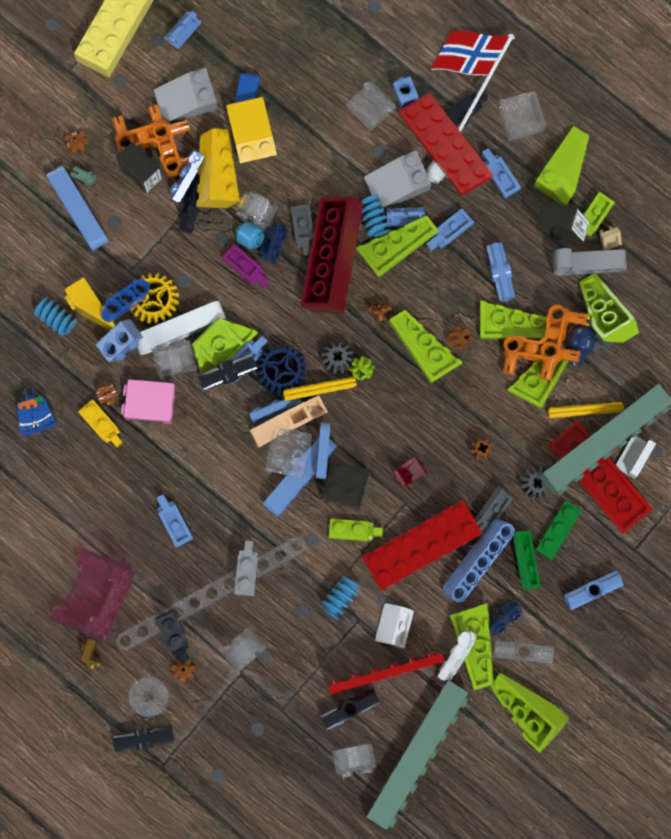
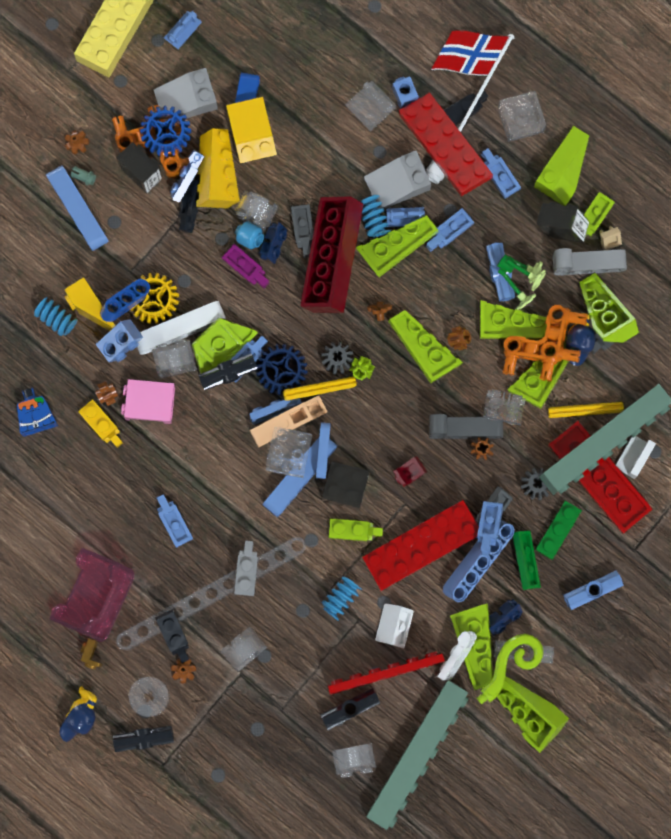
(80, 717): none -> dark blue hair
(177, 141): none -> blue gear
(464, 427): none -> dark grey beam
(489, 525): none -> medium blue hinge
(496, 684): none -> lime plant
(504, 409): none -> clear hinge
(534, 275): none -> plant

